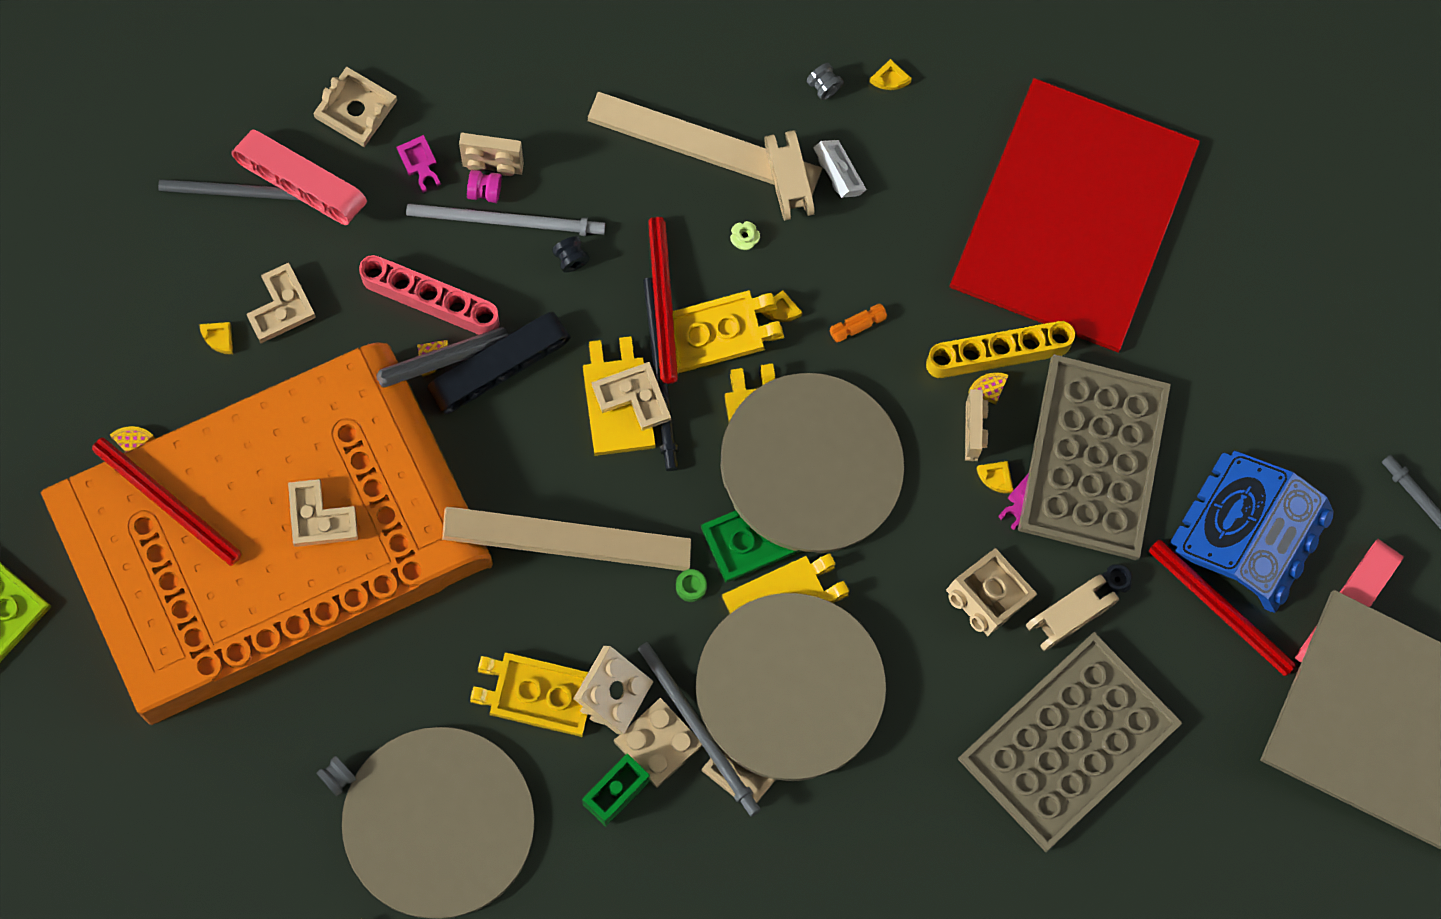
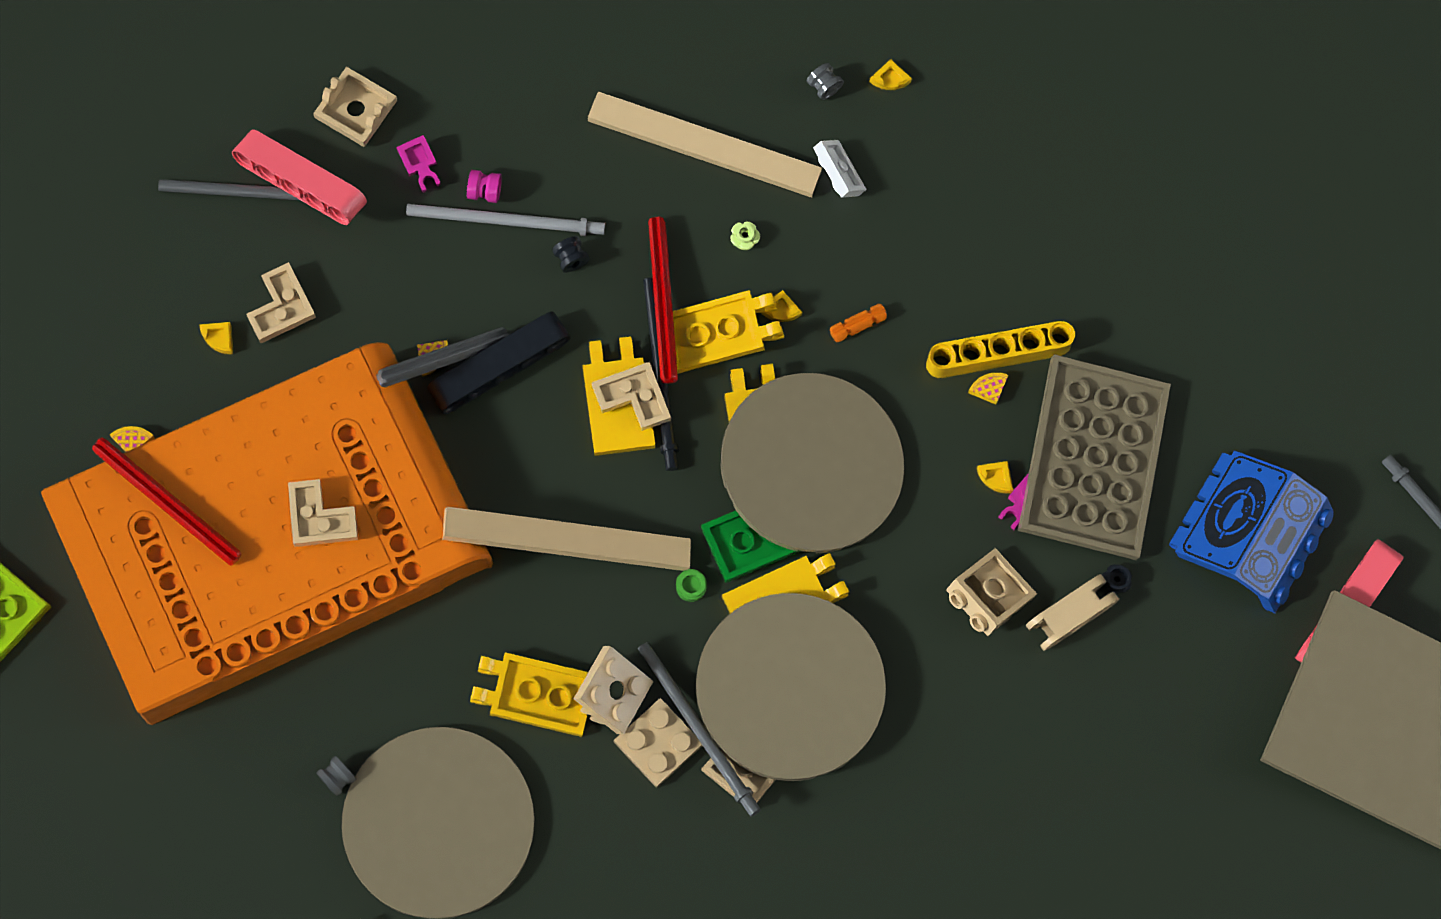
(419, 285): coral beam -> none
(491, 153): tan plate -> none
(616, 790): green brick -> none
(789, 175): tan piece -> none
(975, 435): tan plate -> none
(1069, 741): dark tan plate -> none
(1075, 214): red tile -> none
(1222, 607): red axle -> none

